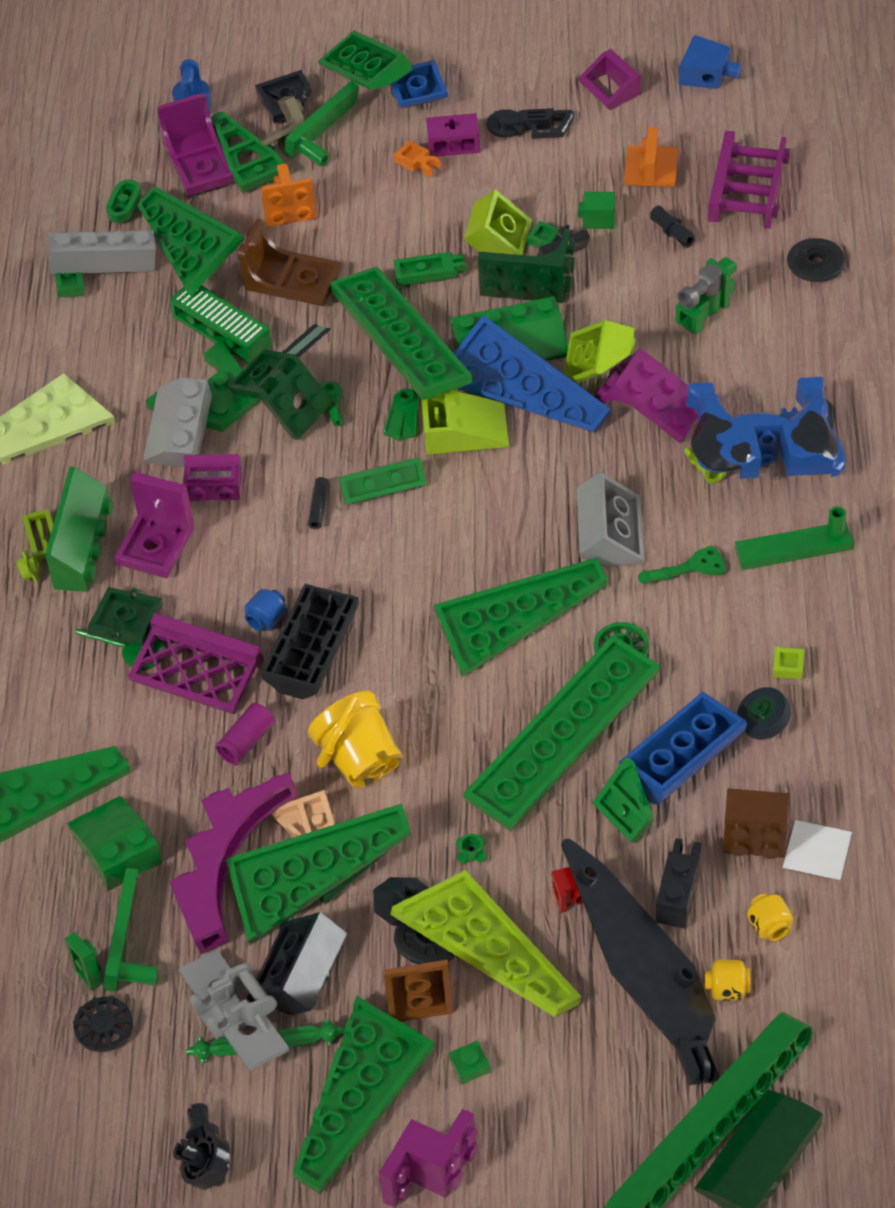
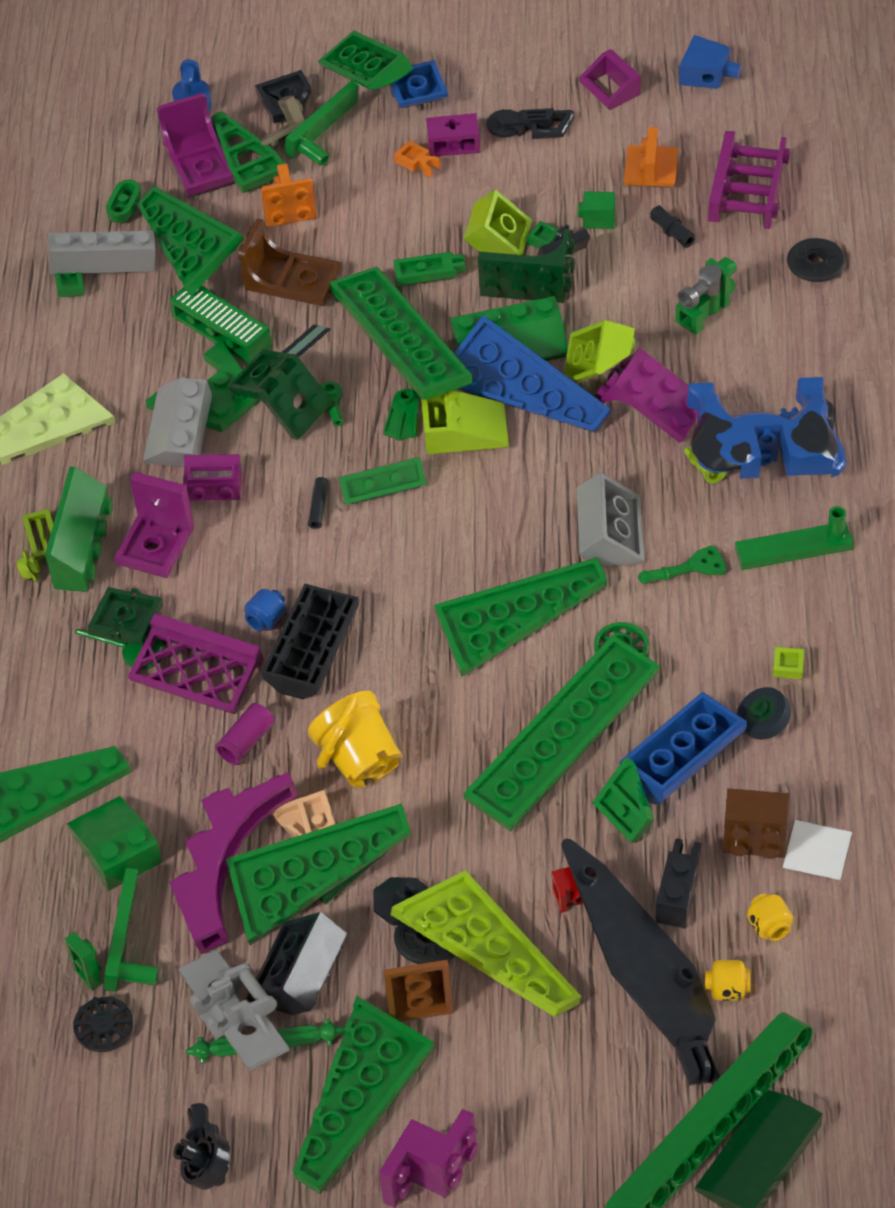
(469, 1062): green plate -> none
(471, 841): green plate -> none

